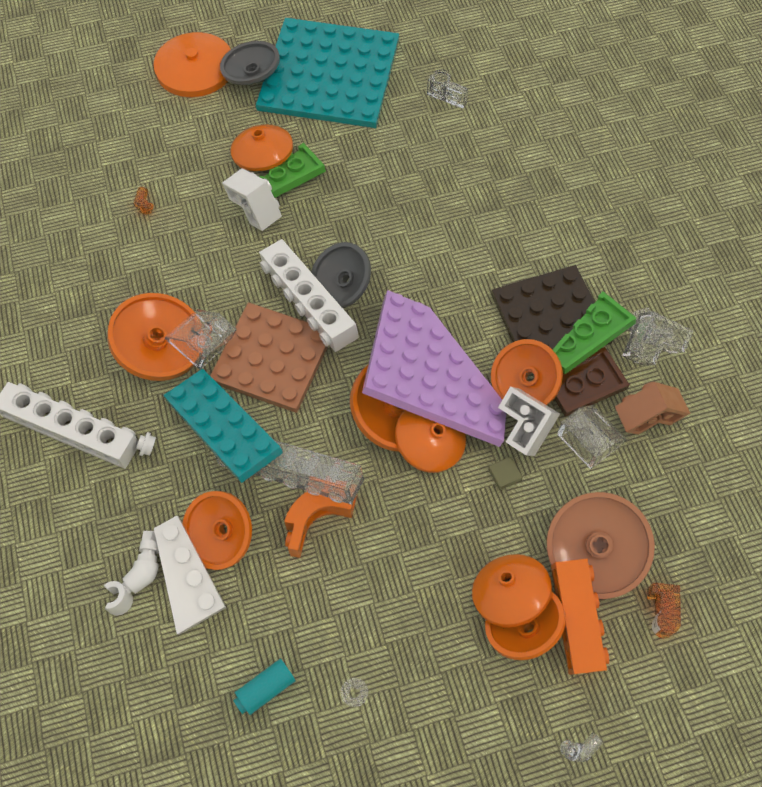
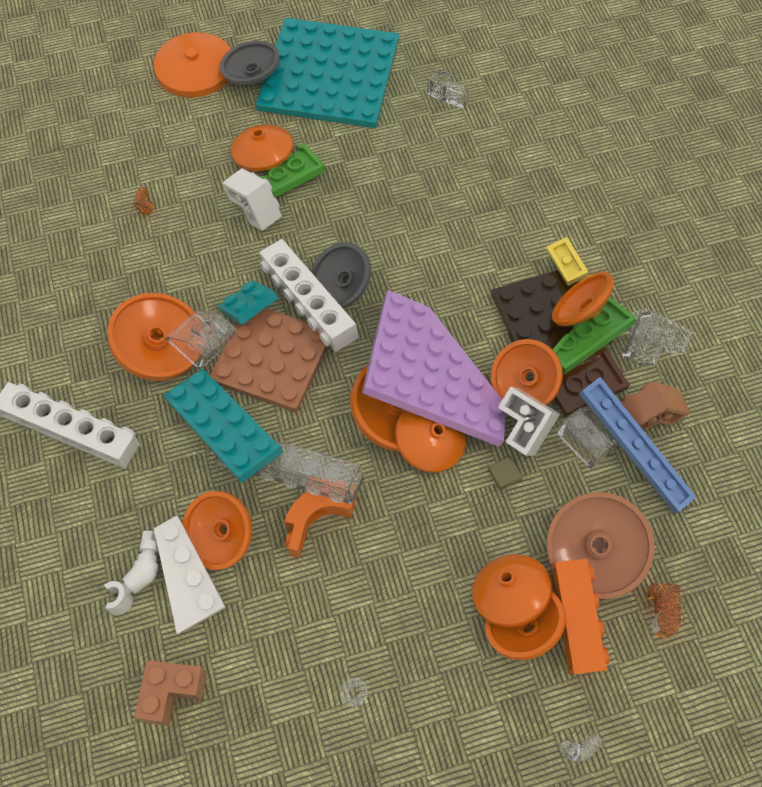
(145, 444): white plate -> none
(164, 683): none -> nougat brick
(247, 302): none -> teal plate
(263, 687): teal brick -> none
(567, 261): none -> light yellow panel
(584, 300): none -> orange dish
(637, 445): none -> medium blue plate

